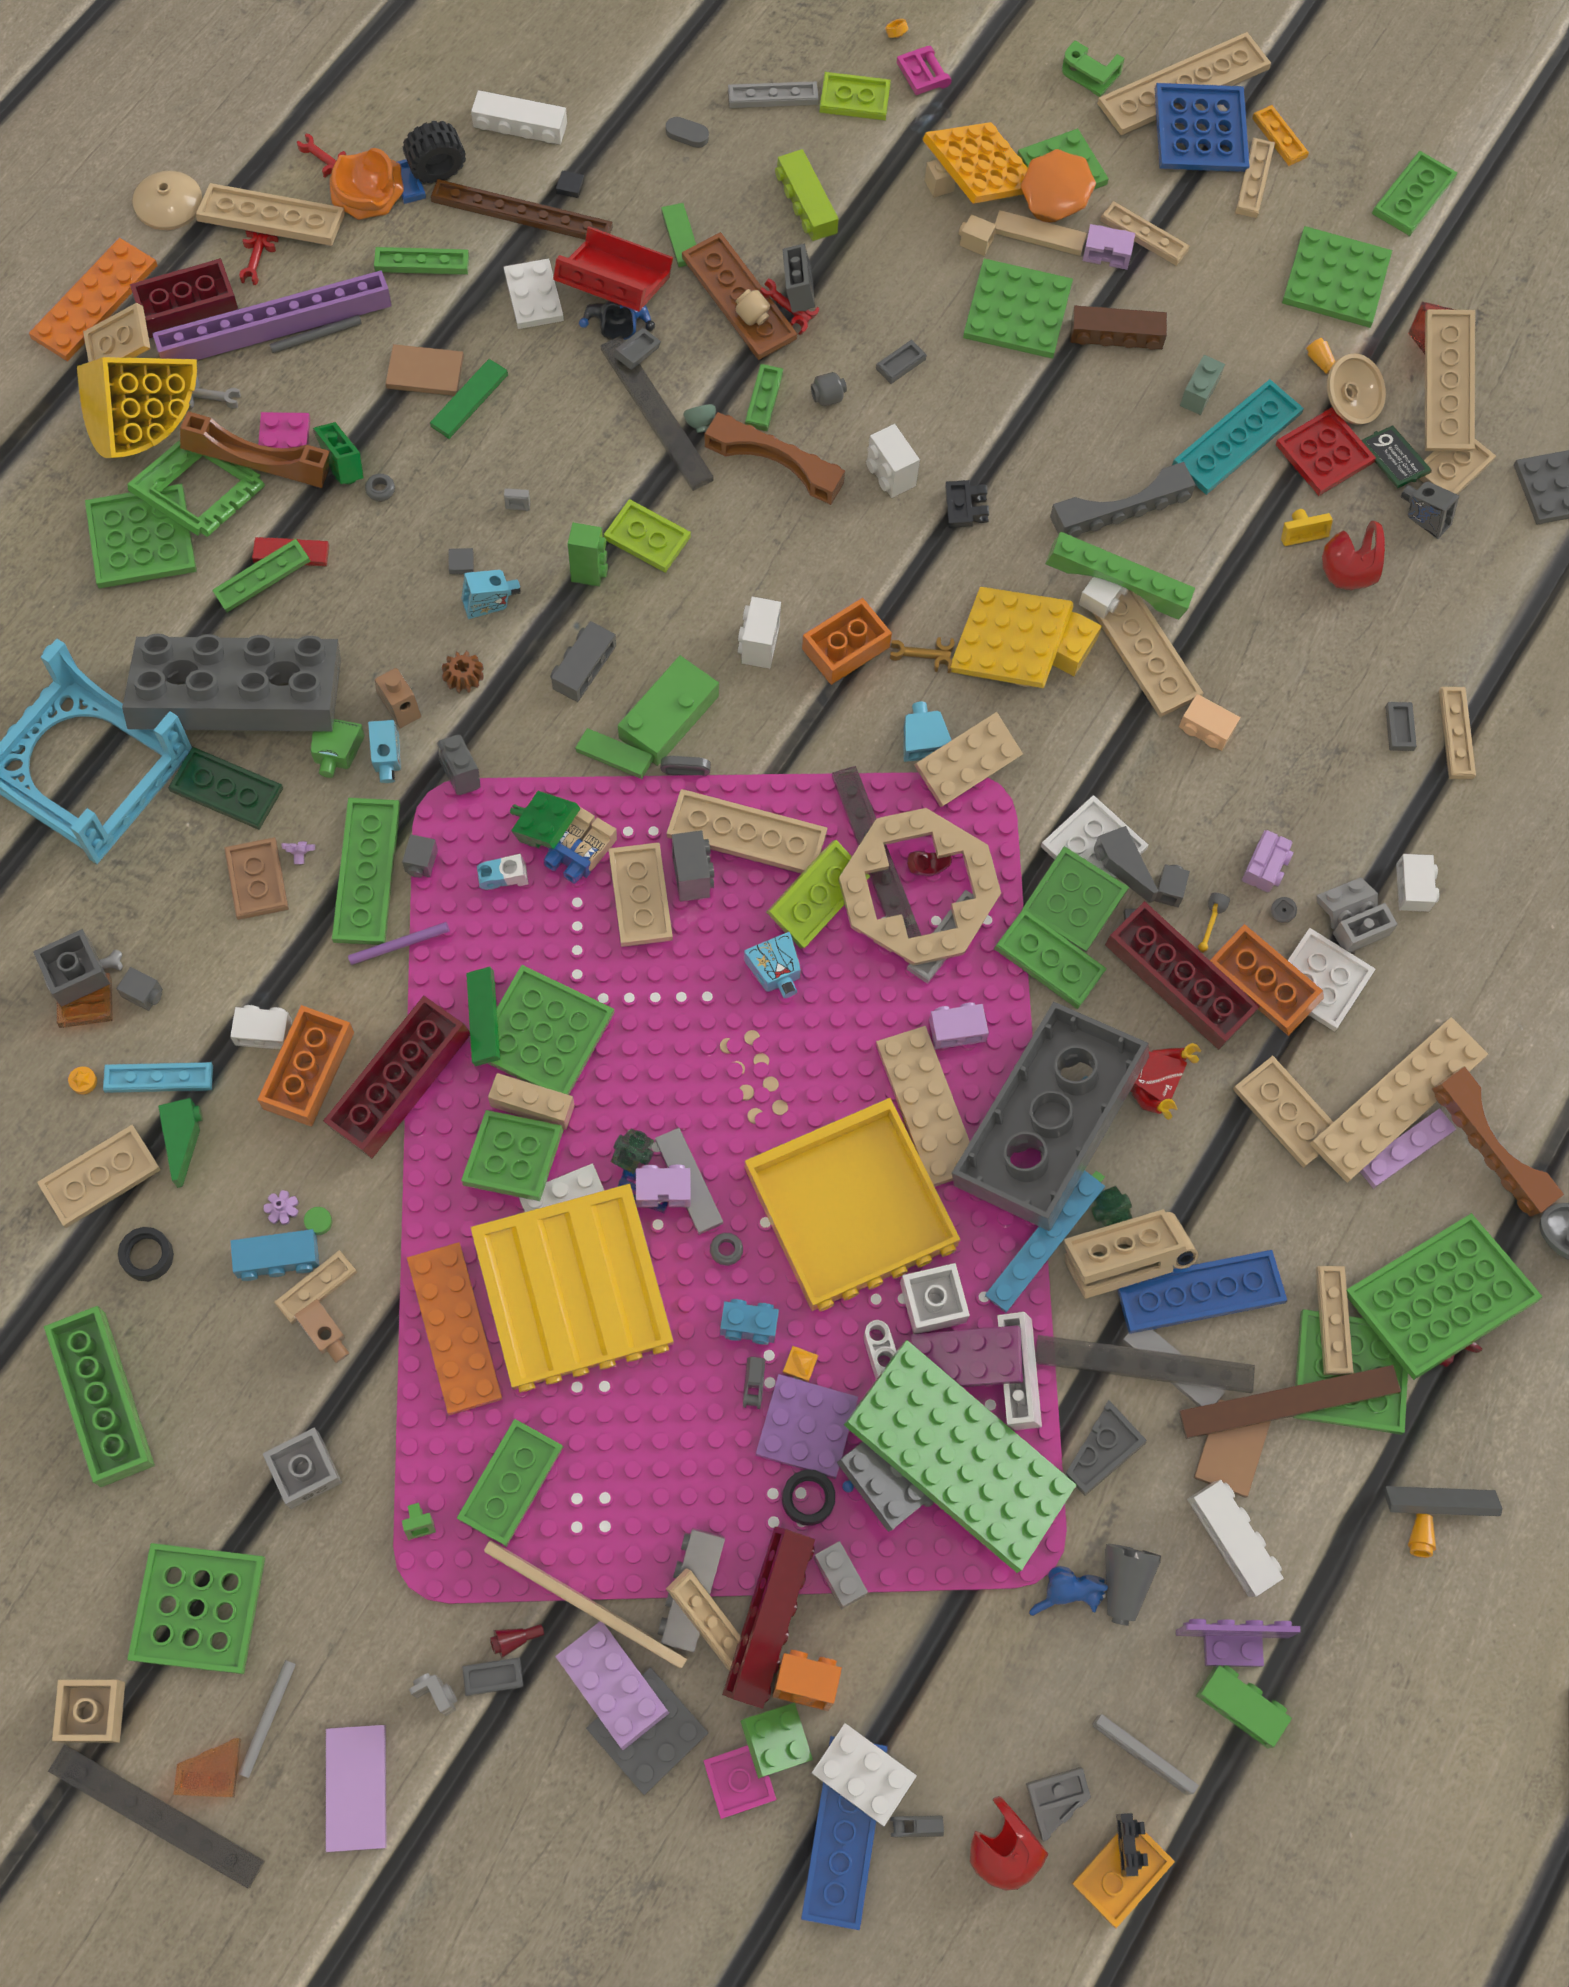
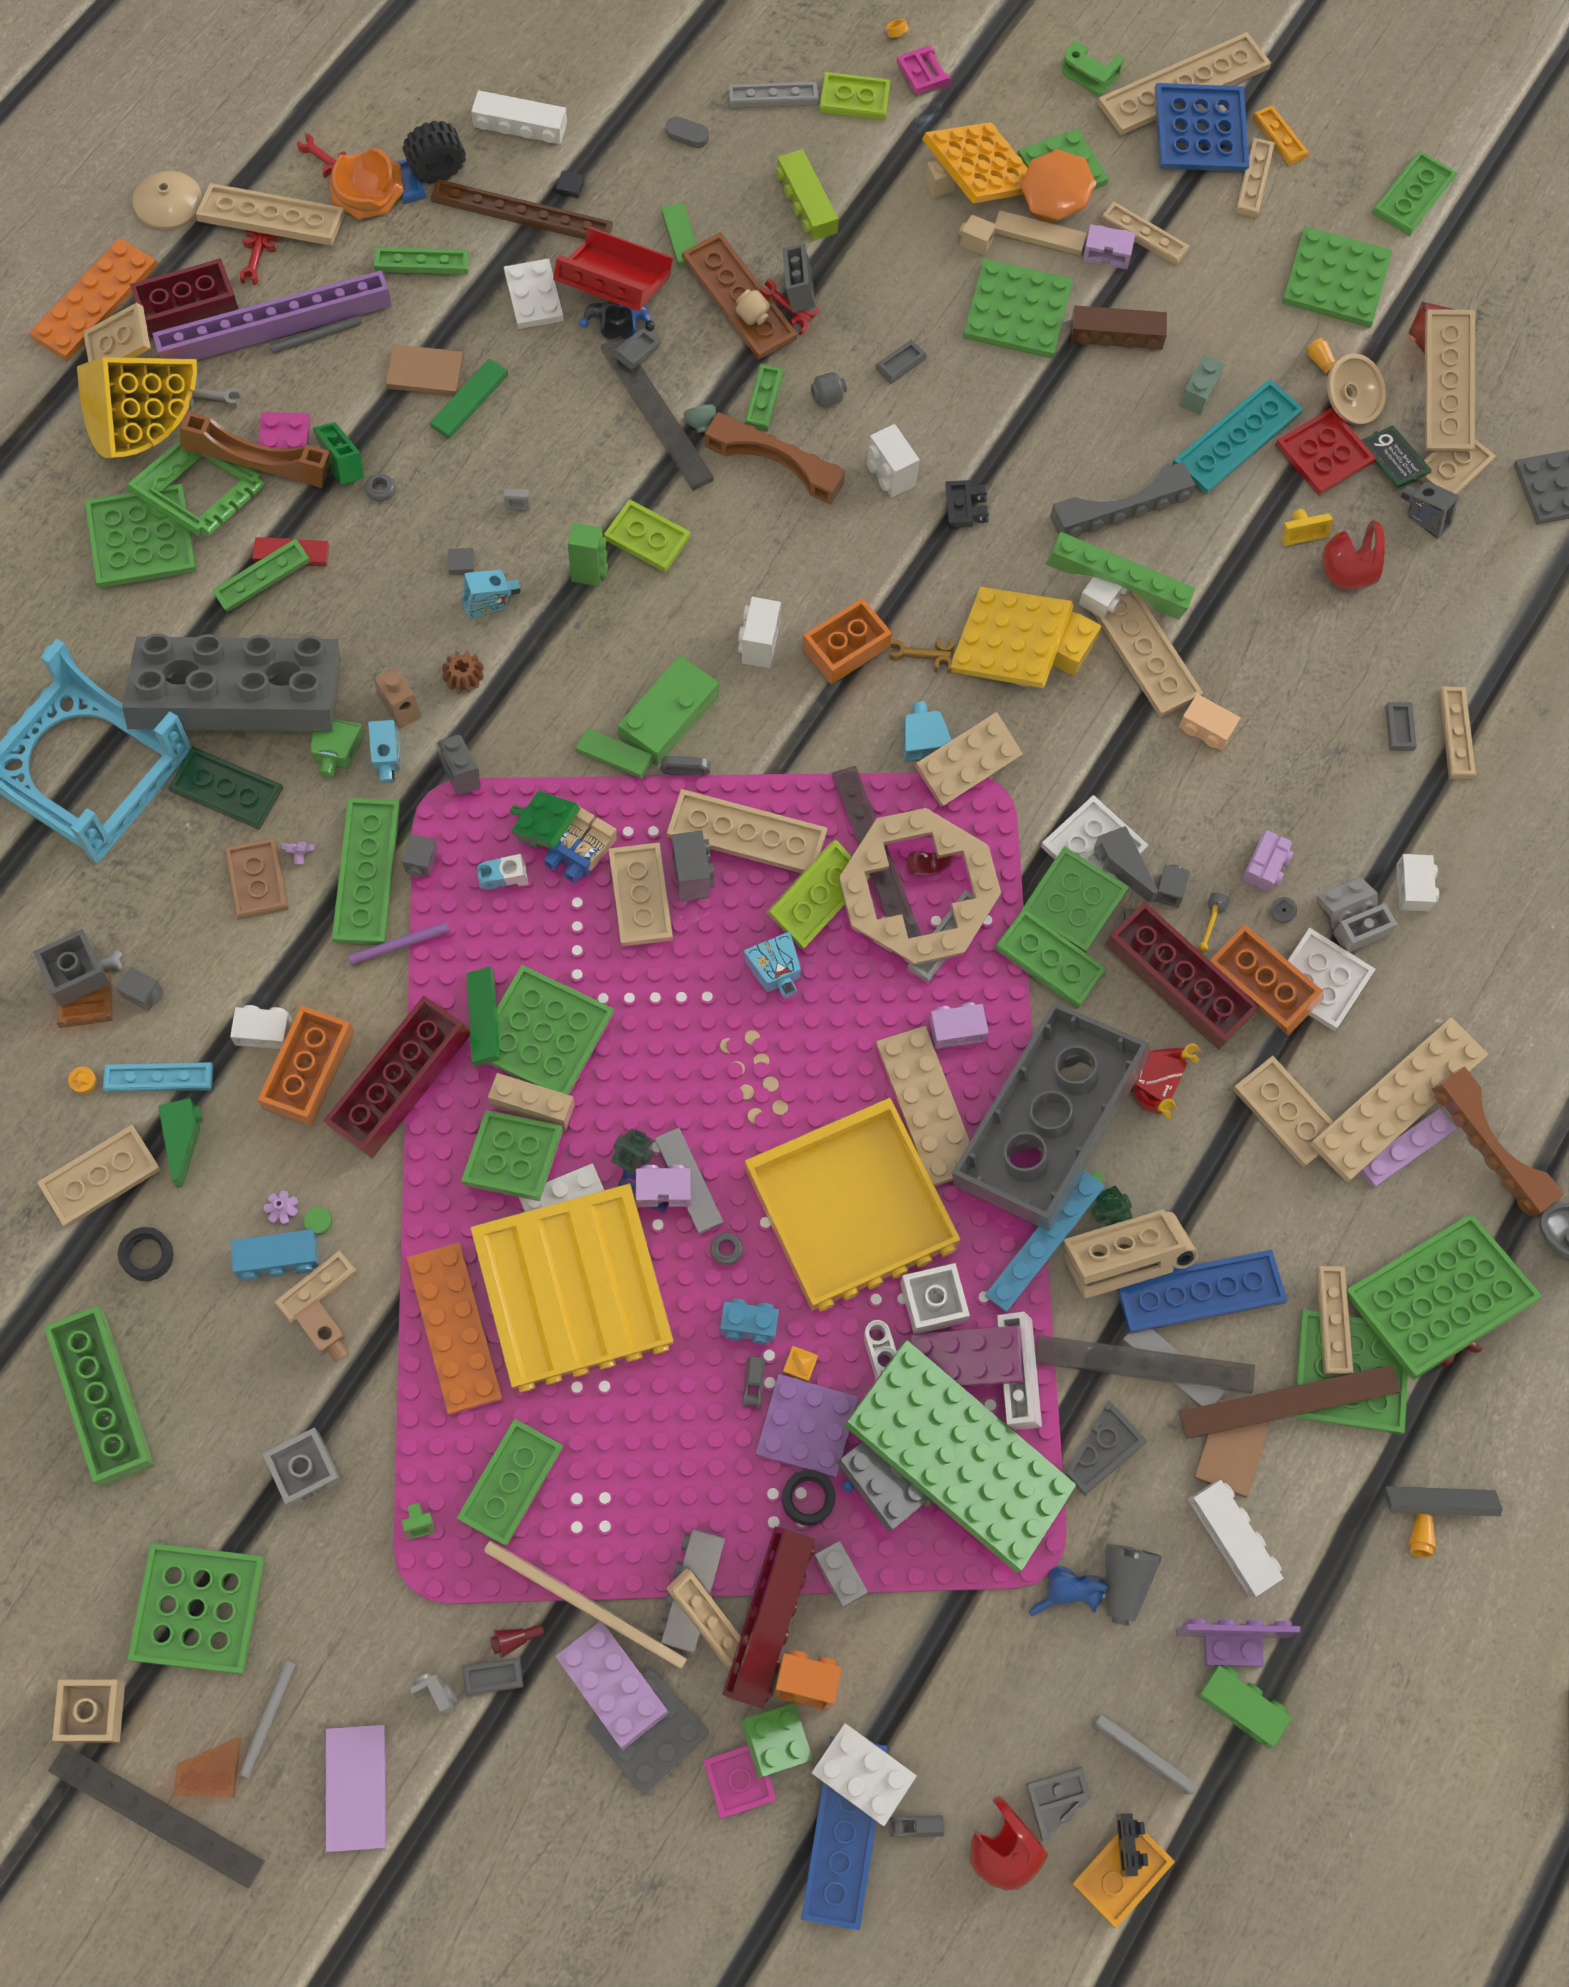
(583, 661): dark grey brick -> none

